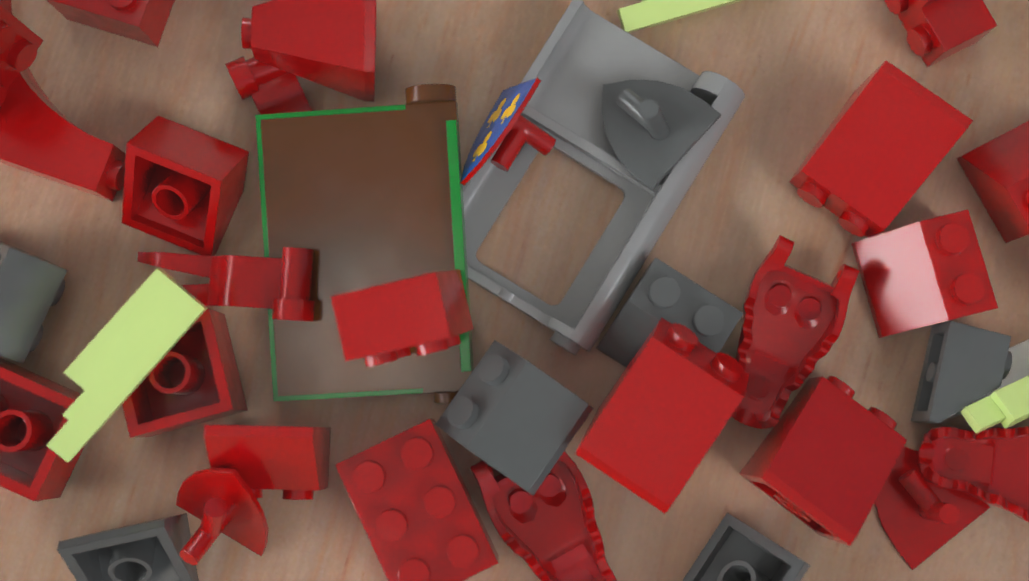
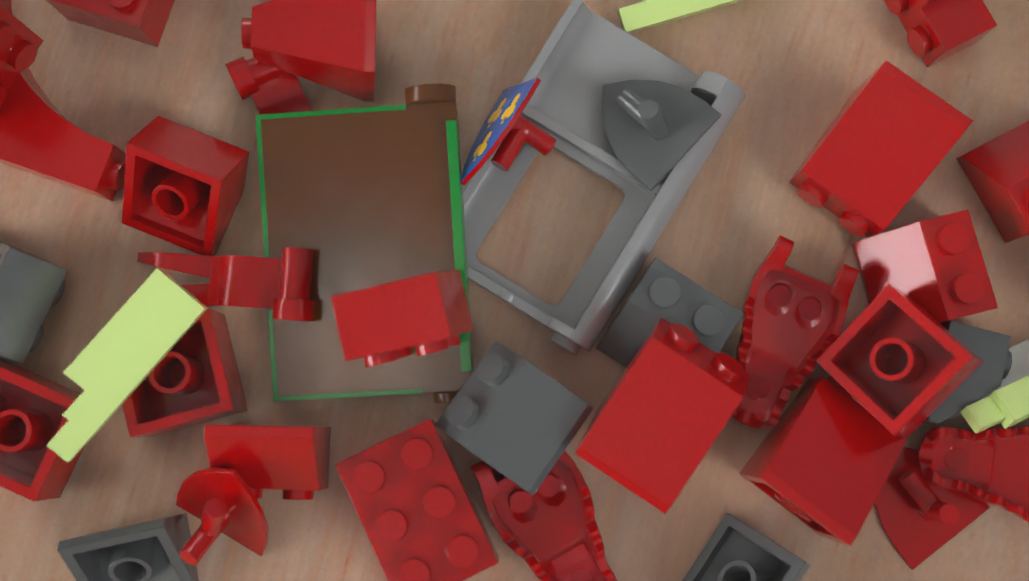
(898, 361): none -> red brick

